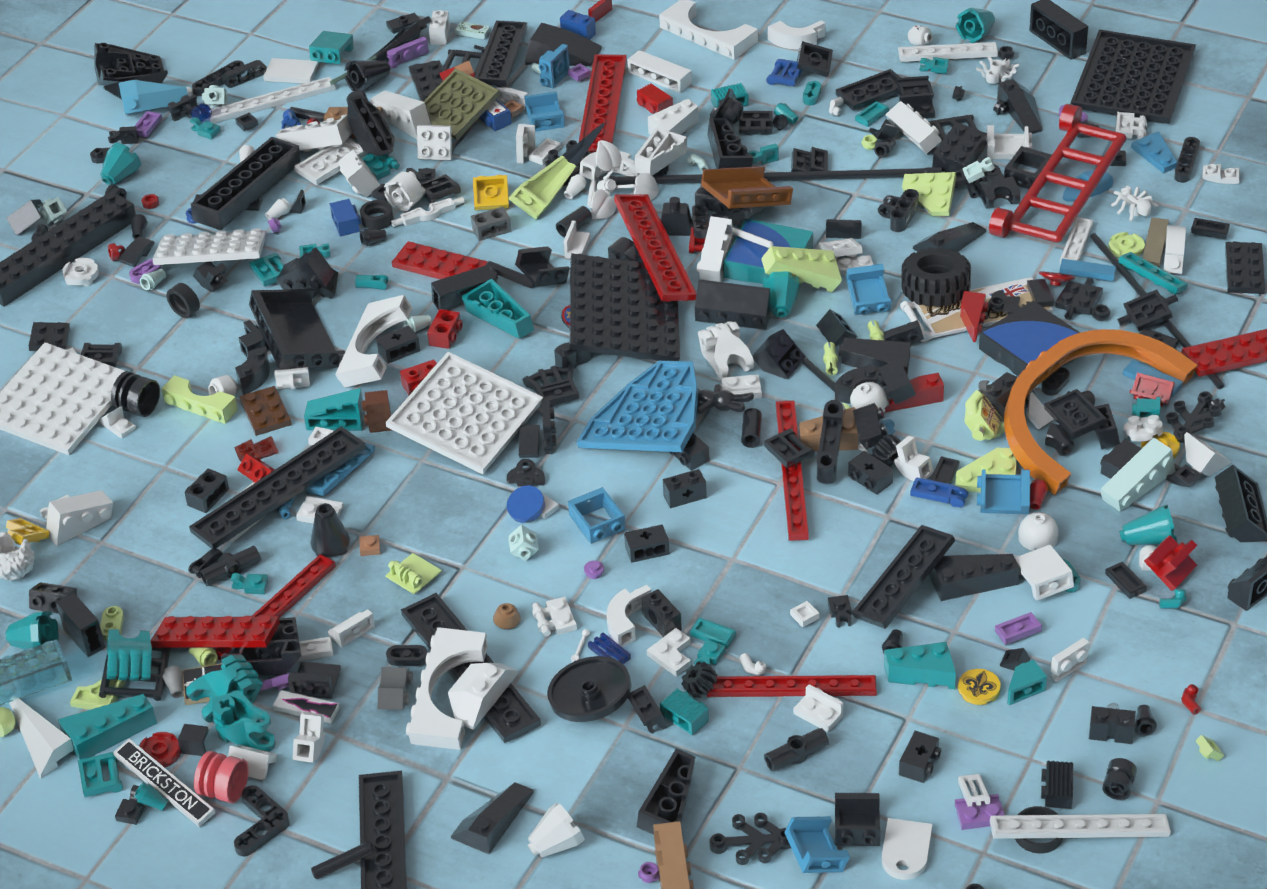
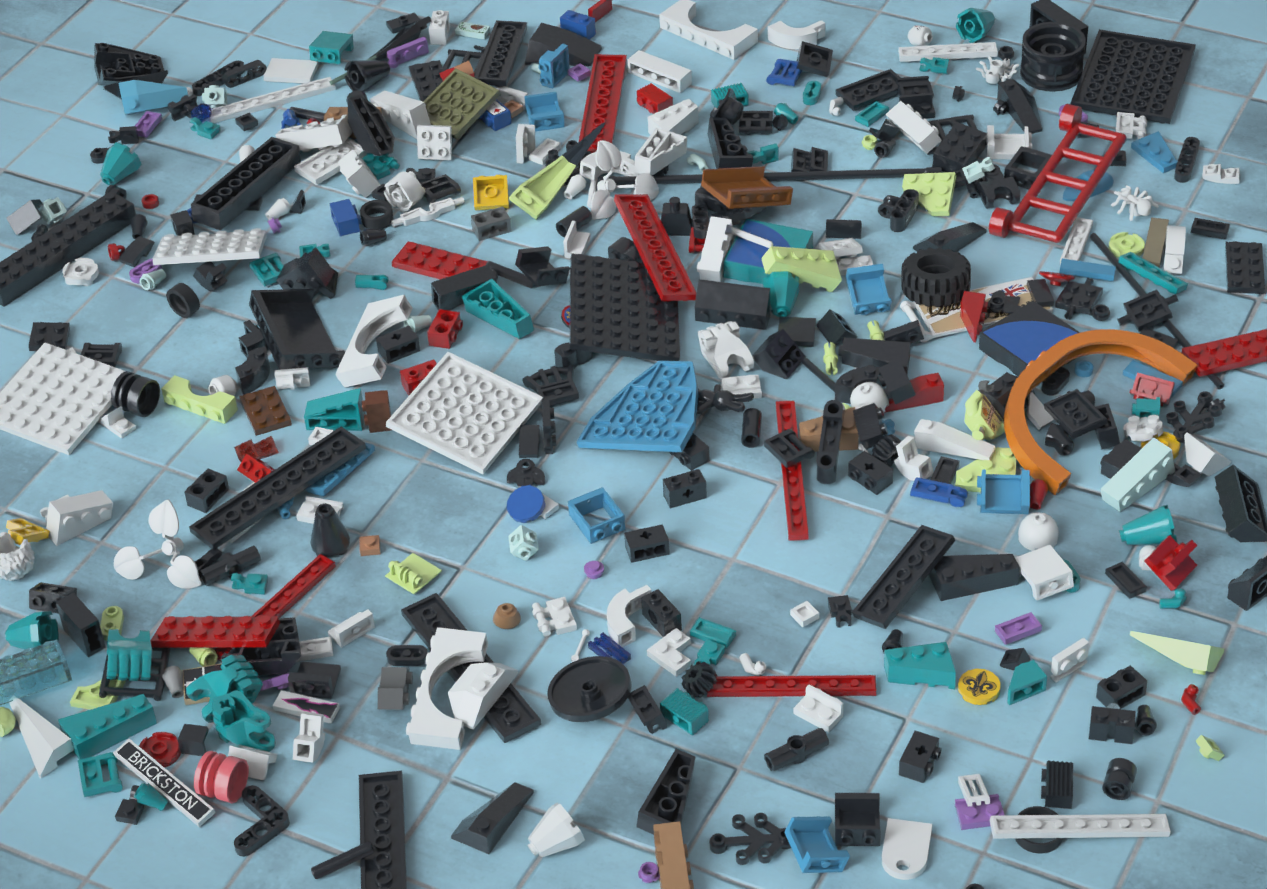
(182, 223): none -> black brick
(184, 570): none -> white plant
(799, 329): none -> black tile
(949, 440): none -> white wedge
(1052, 56): none -> black wheel
(1083, 368): none -> dark azure tile
(1122, 687): none -> black brick
(1189, 654): none -> yellowish green wedge

